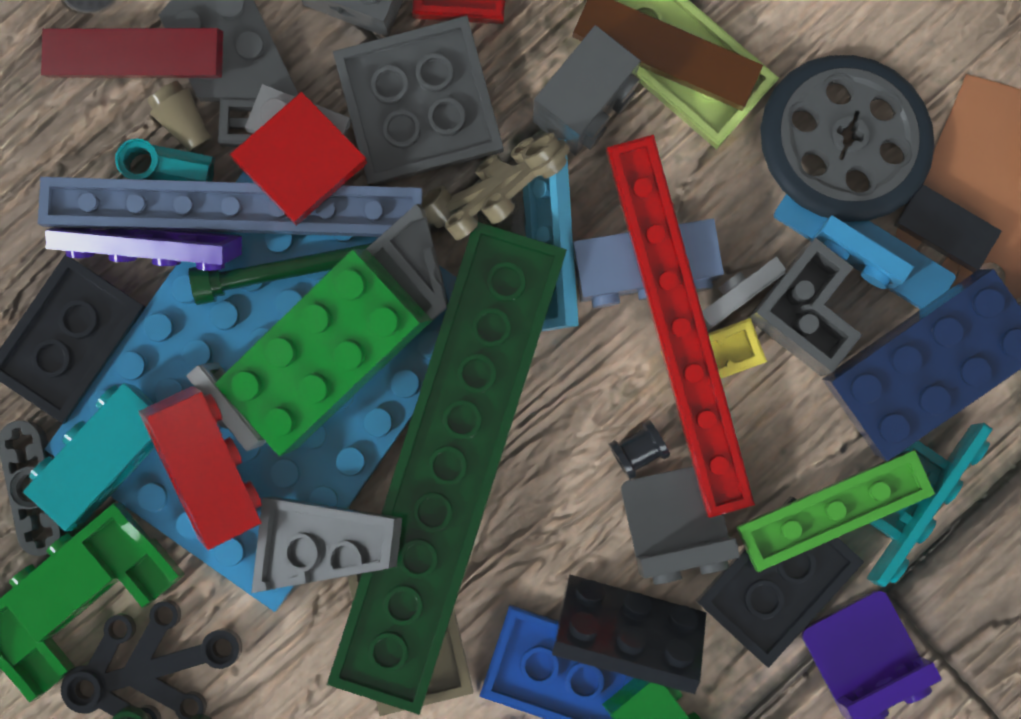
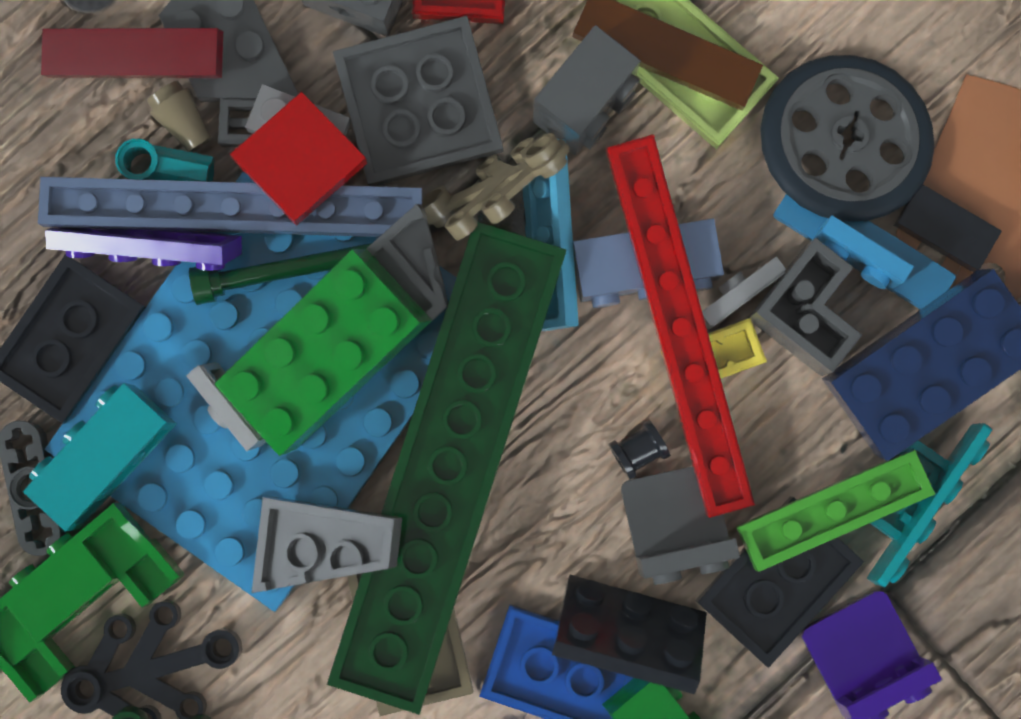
(202, 466): red brick -> none

